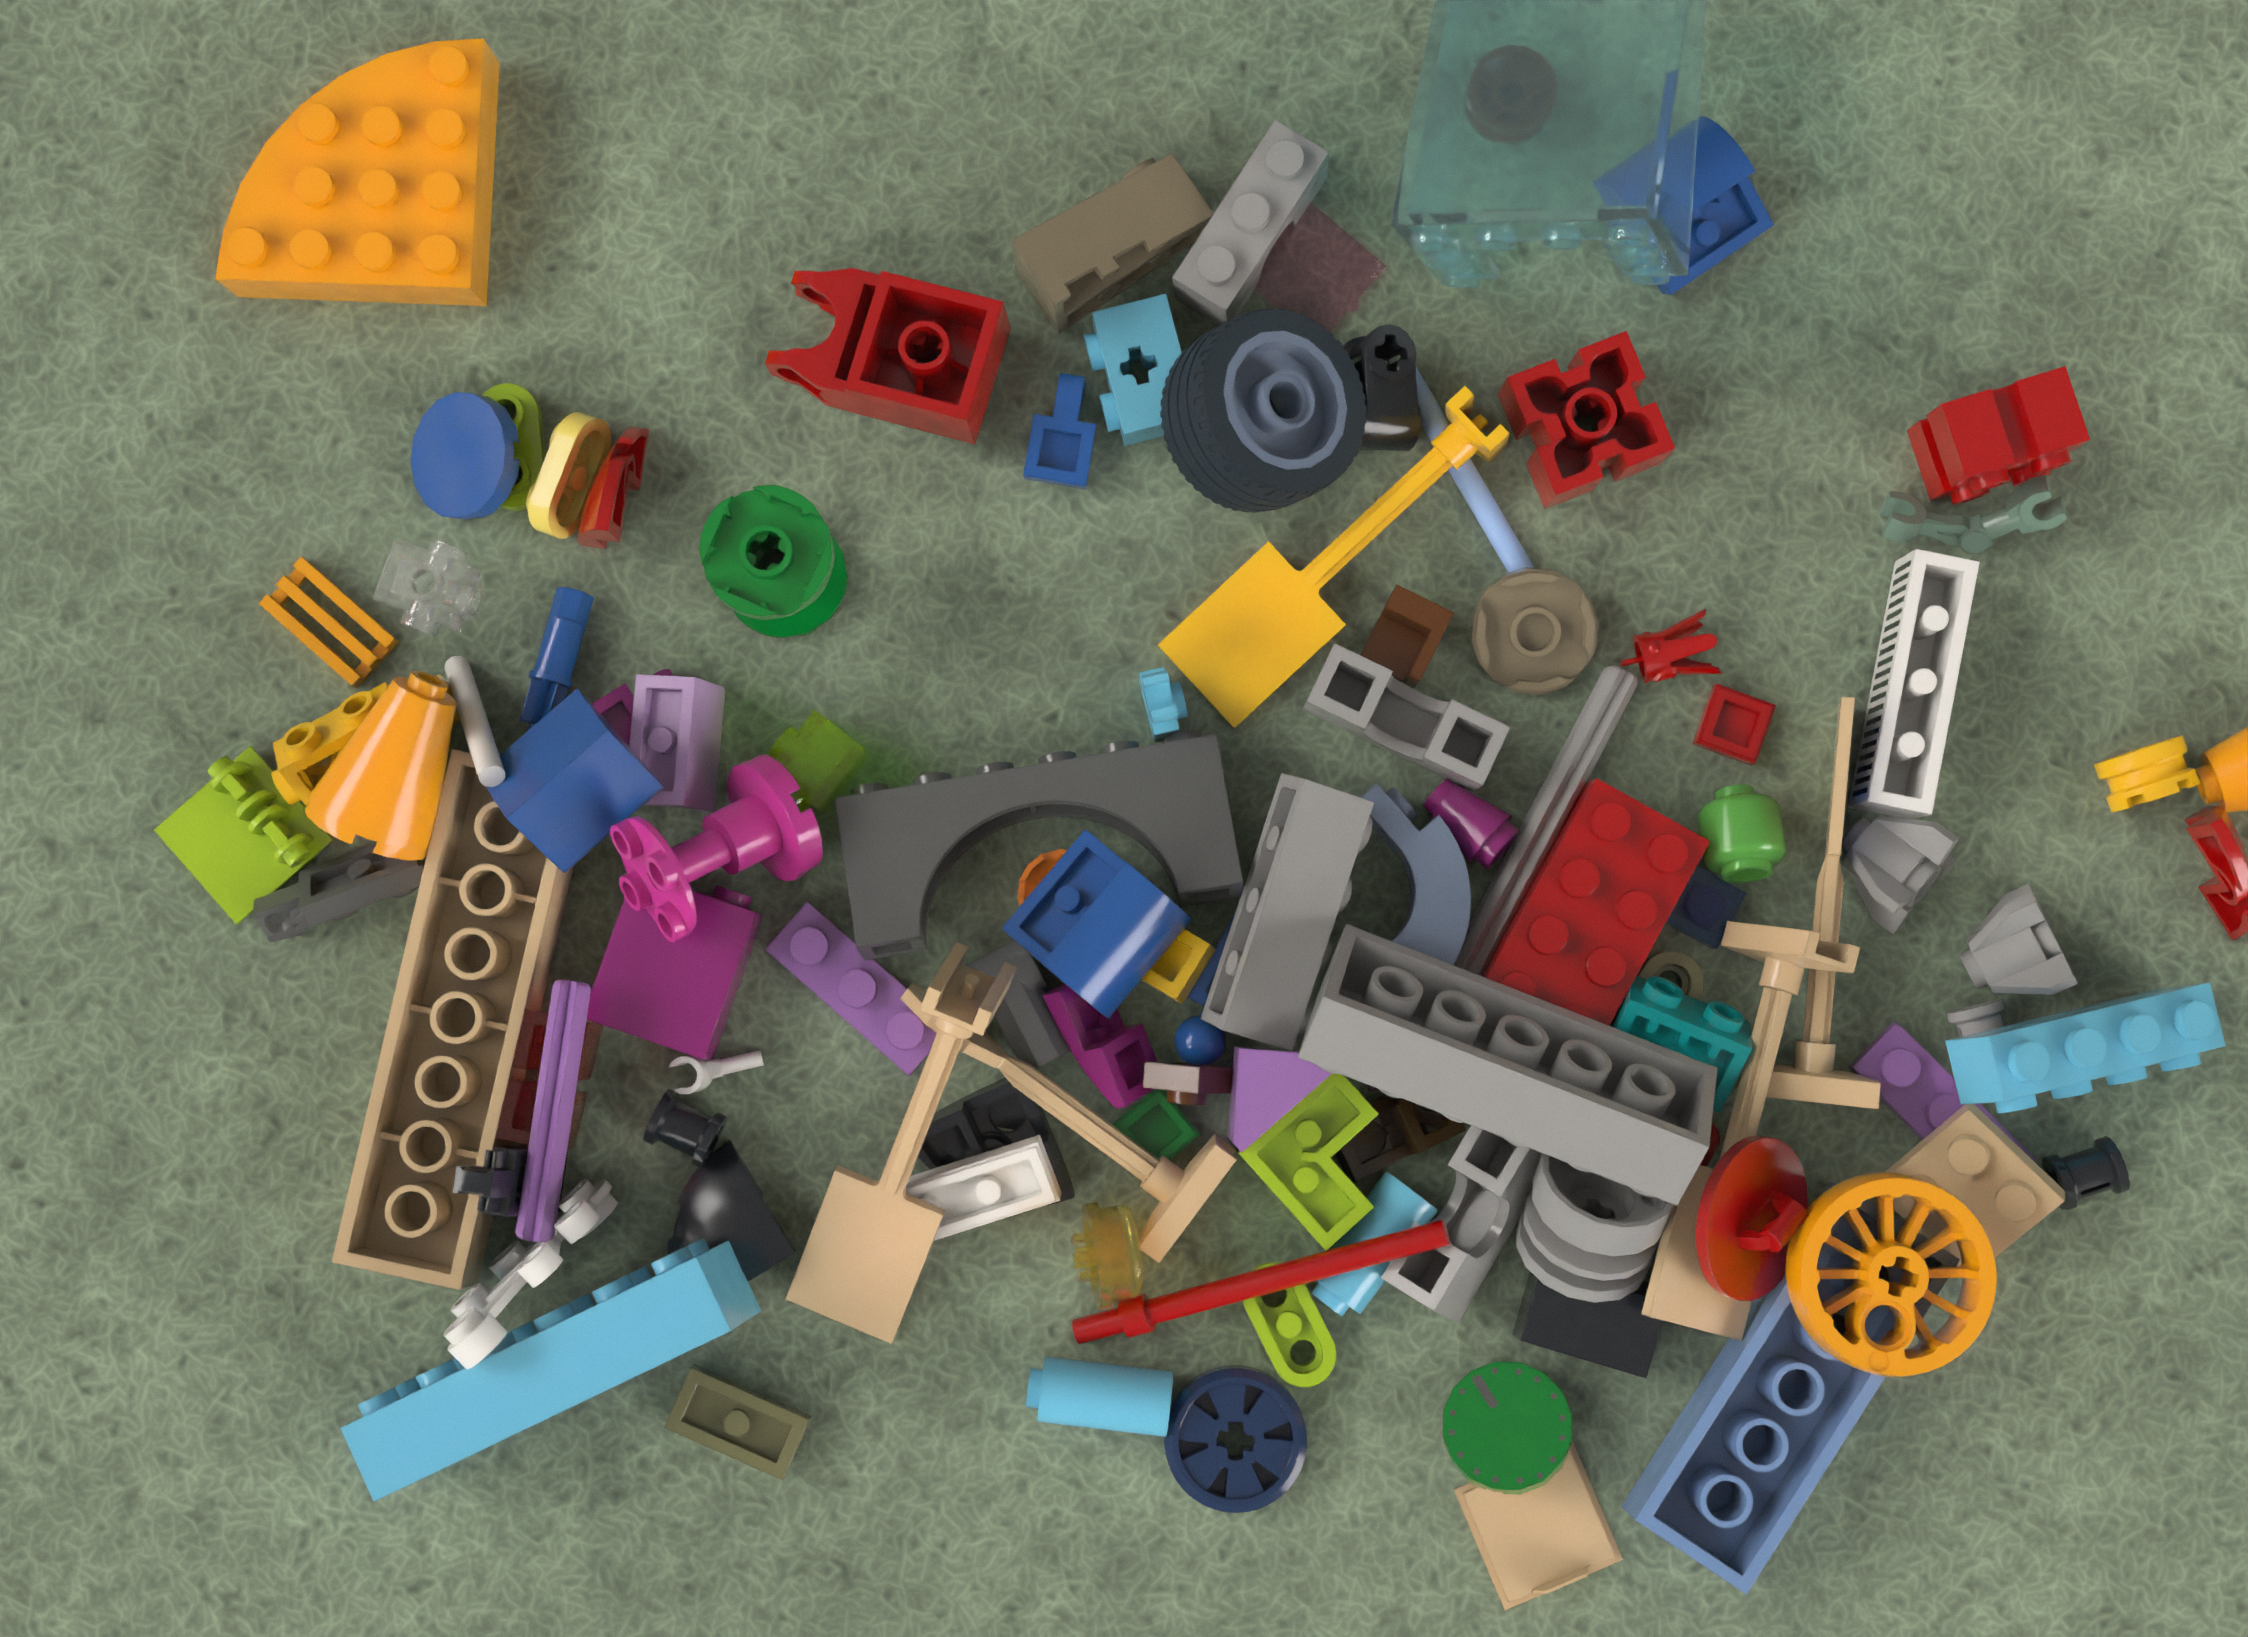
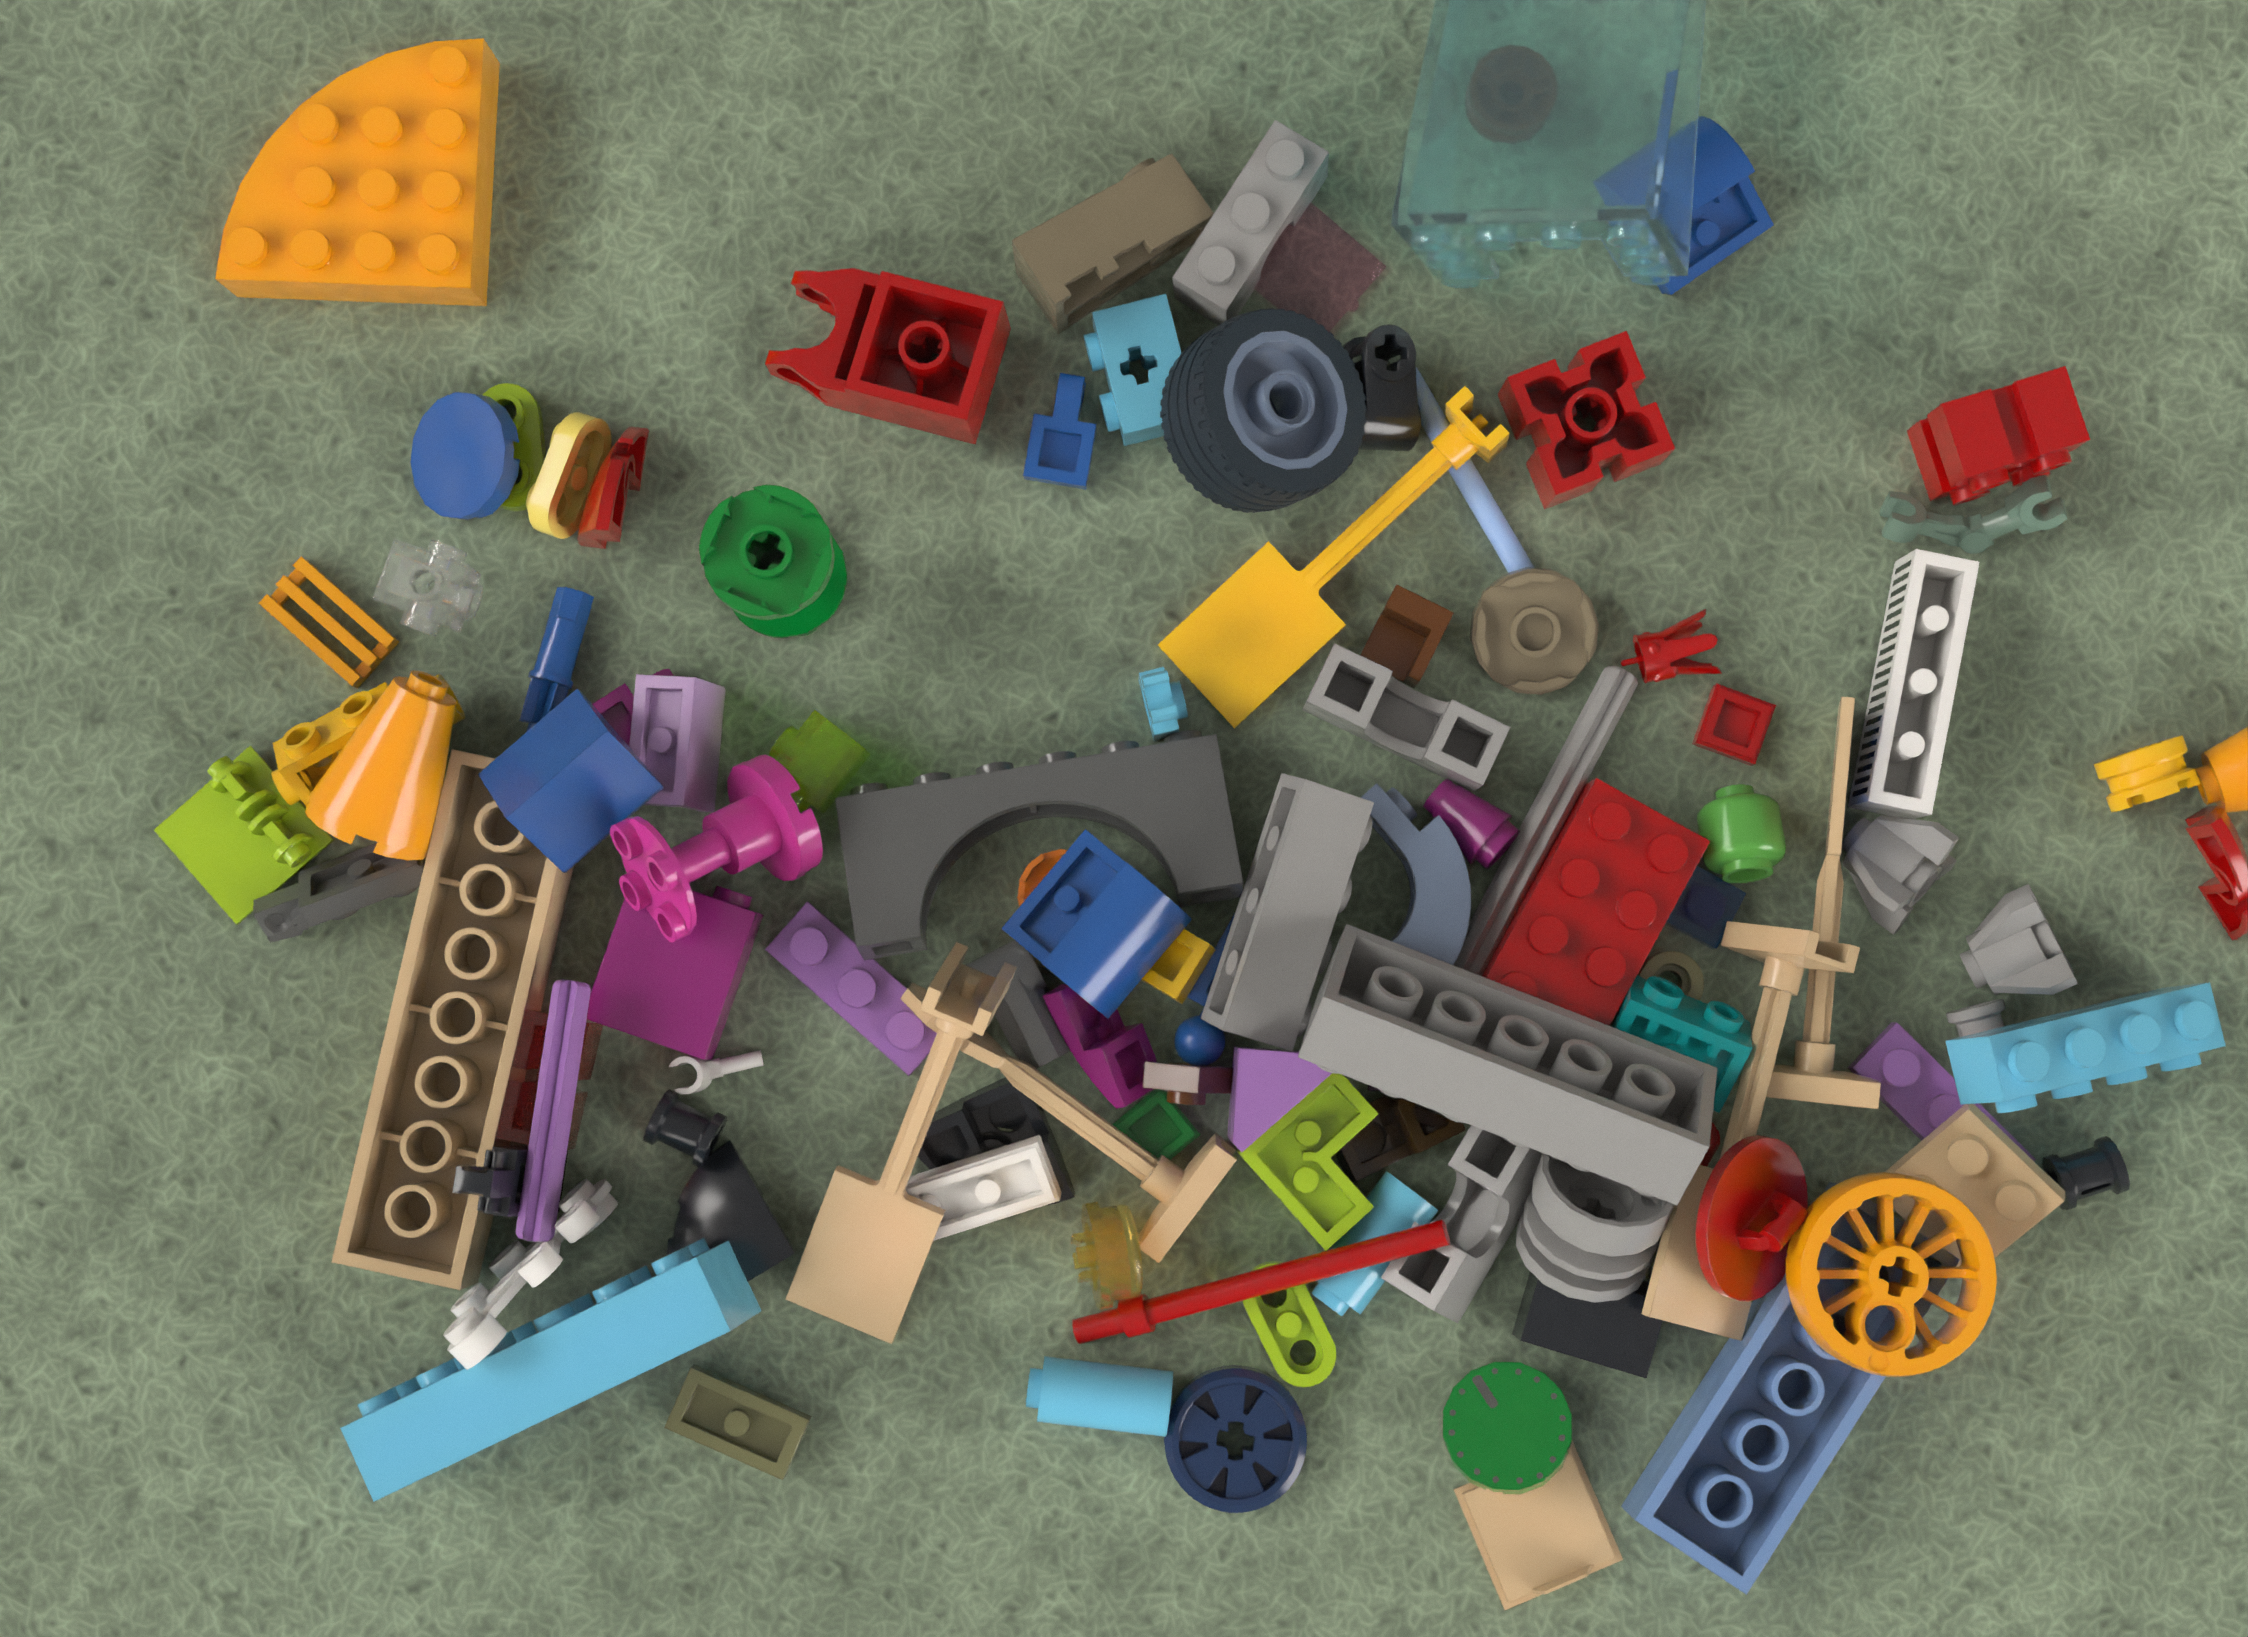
(474, 721): white bar -> none

